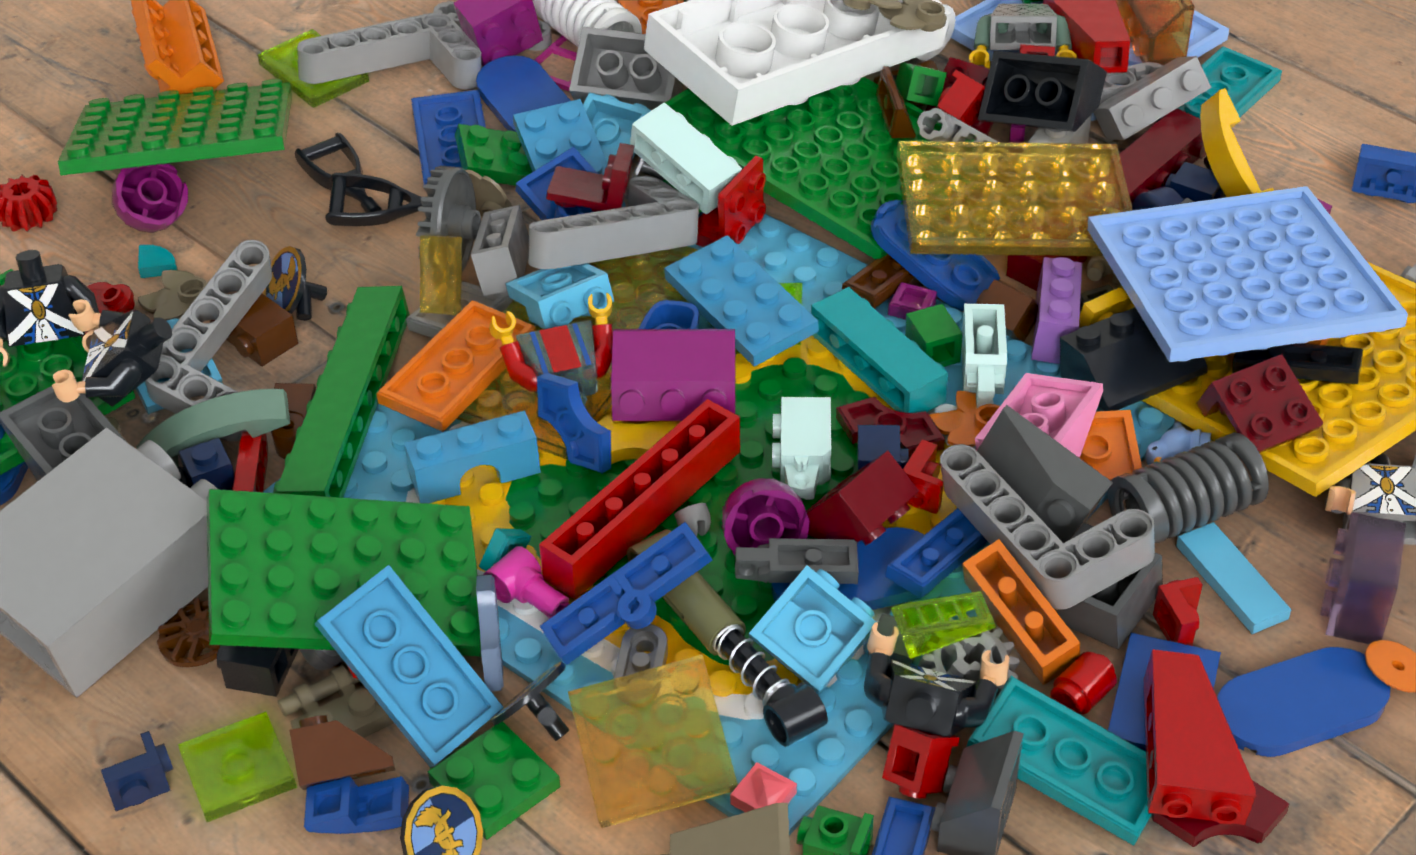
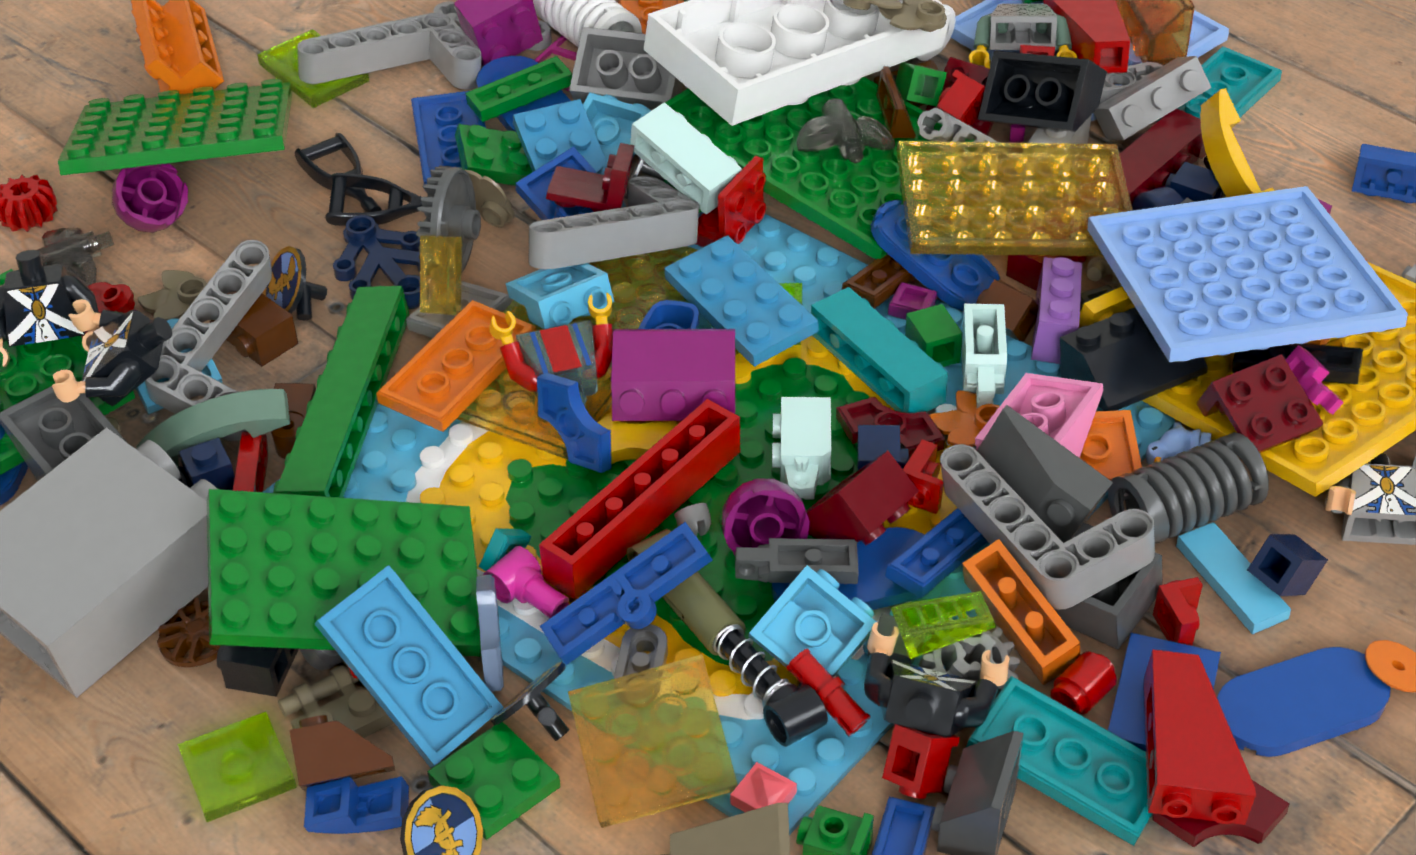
(74, 251): none -> clear smoke plant
(139, 777): dark blue bracket -> none
(154, 260): teal tile -> none
(364, 233): none -> dark blue plant
(443, 458): dark azure arch -> none
(500, 249): light grey brick -> none
(519, 89): none -> green plate
(830, 690): none -> red pin
(842, 129): none -> clear smoke plant
(1287, 564): none -> dark blue brick
(1310, 376): none -> dark pink plate
(1363, 578): clear purple brick -> none

